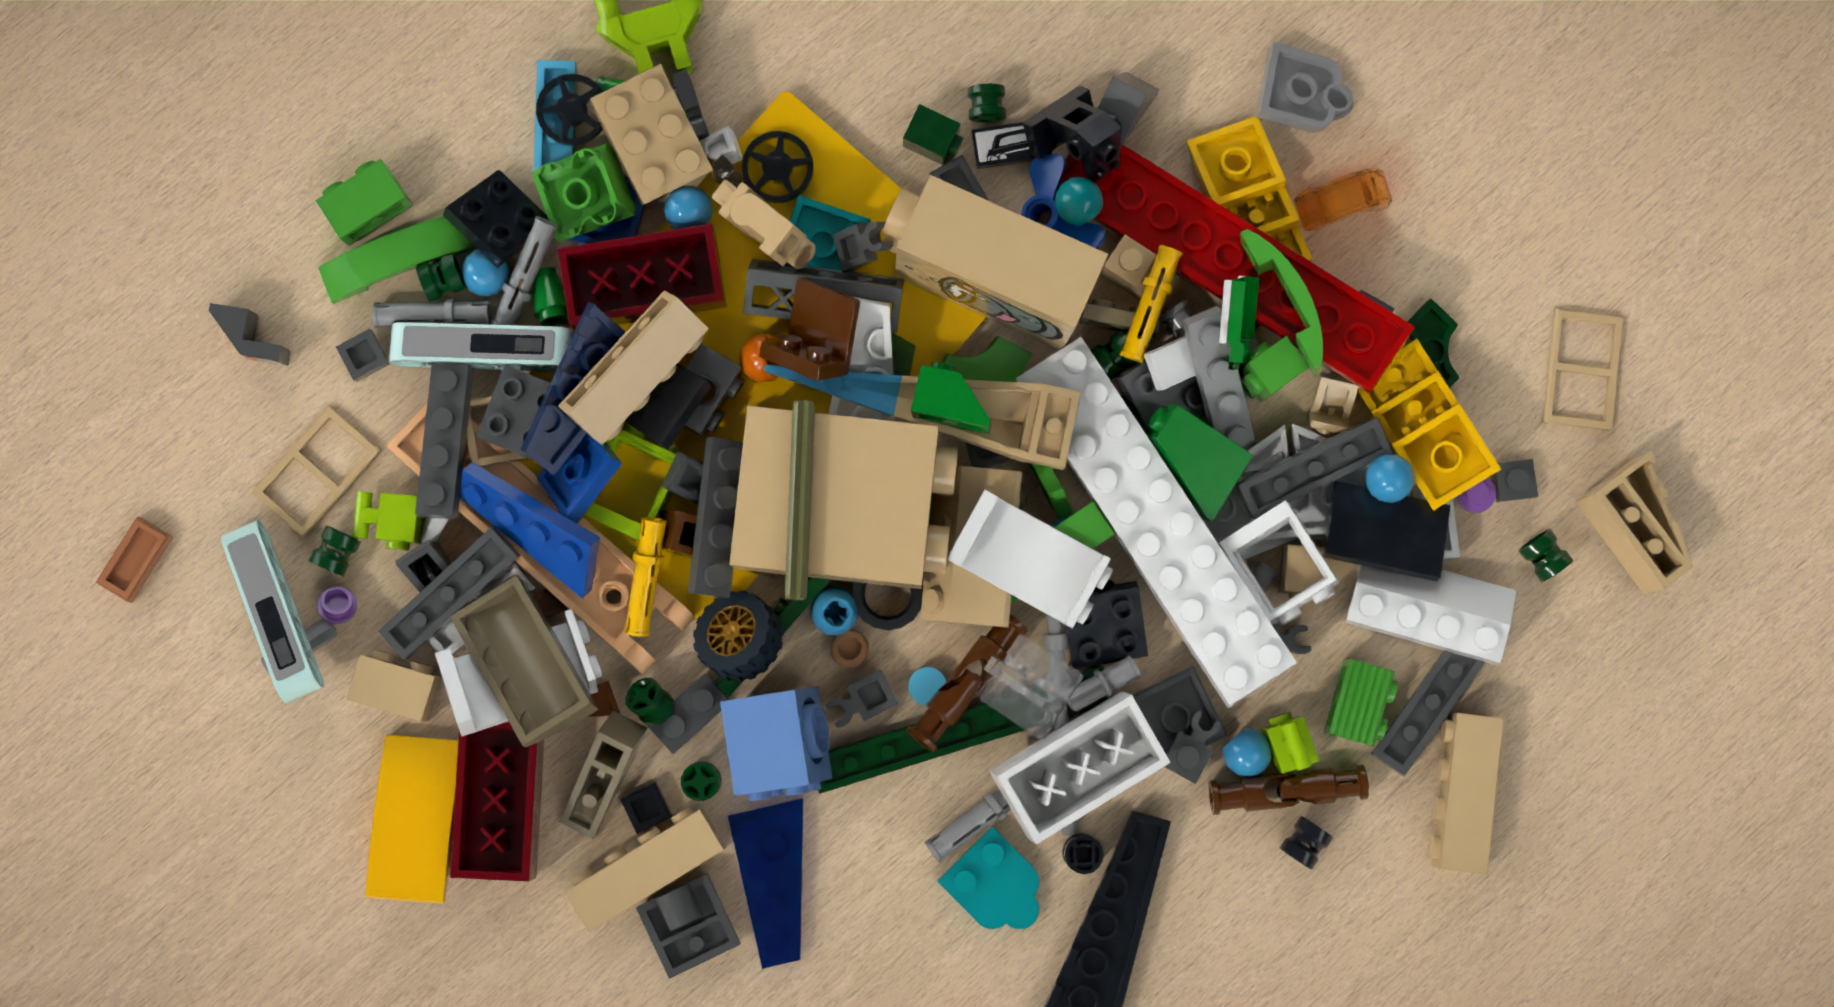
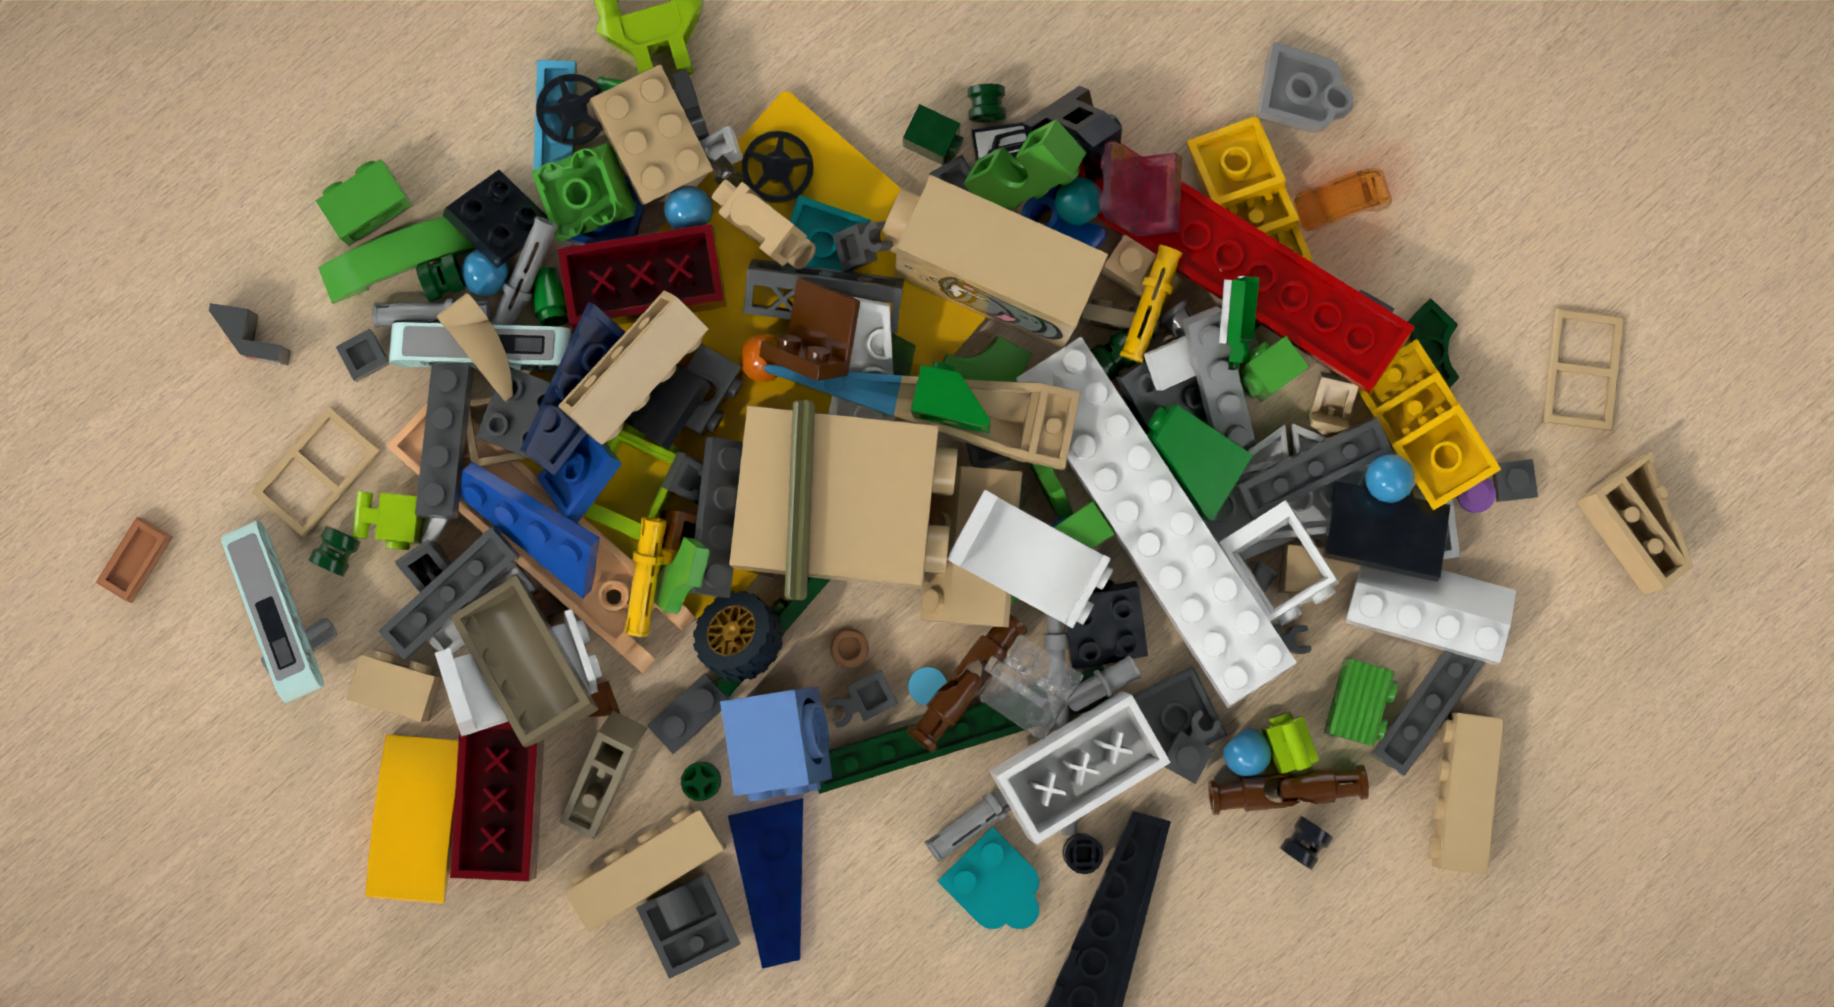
(337, 605): medium lavender plate -> none
(480, 342): none -> tan piece
(646, 807): black tile -> none
(649, 701): dark green wheel -> none
(681, 575): none -> bright green tile
(834, 611): dark azure piece -> none
(883, 622): black tyre -> none
(1044, 161): none -> bright green arch
(1128, 101): dark grey slope -> none
(1141, 191): none -> clear pink bracket
(1267, 257): bright green slope -> none
(1545, 555): dark green wheel -> none

